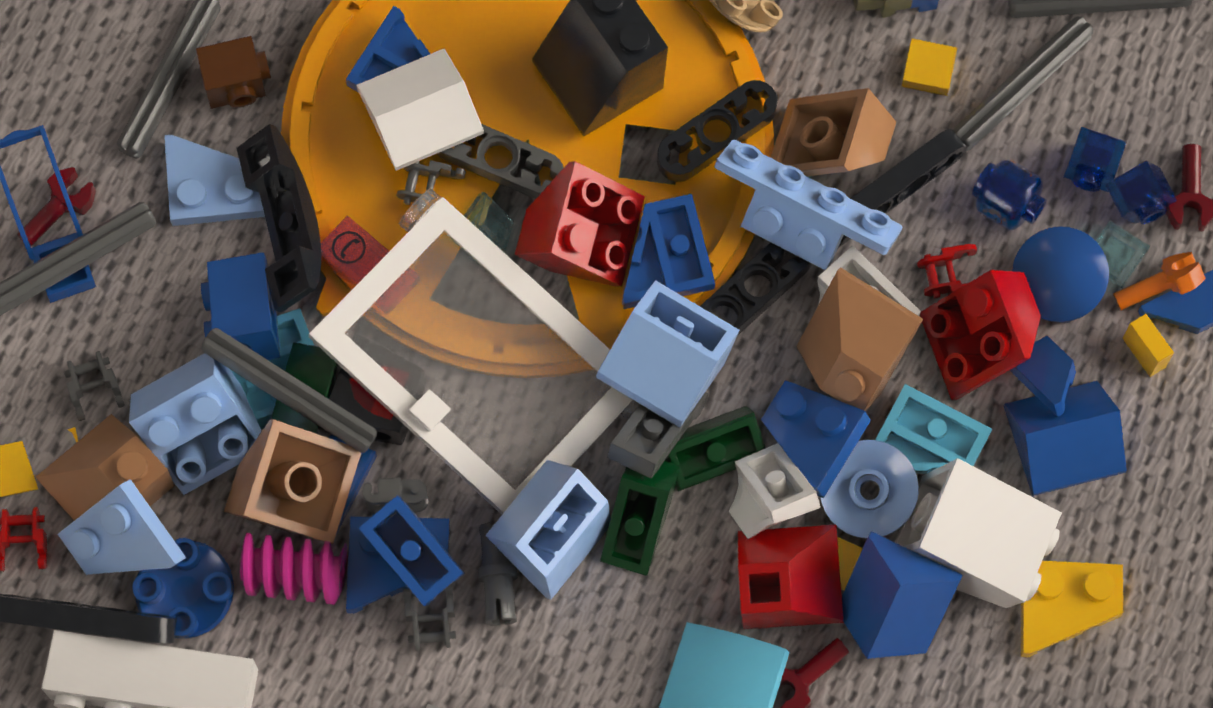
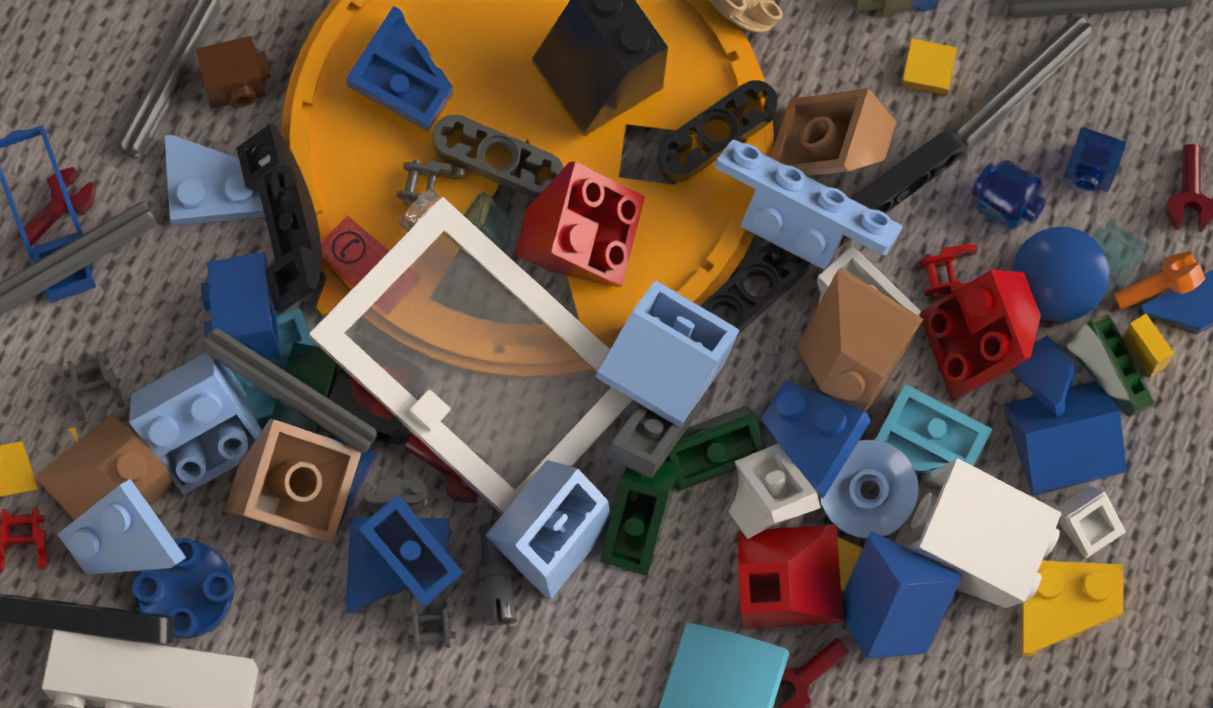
(293, 570): dark pink piece -> none
(420, 109): white slope -> none
(455, 488): none -> dark red bar
(669, 251): blue wing -> none
(1090, 520): none -> white slope
(1108, 361): none -> dark green slope
(1141, 193): clear blue plate -> none

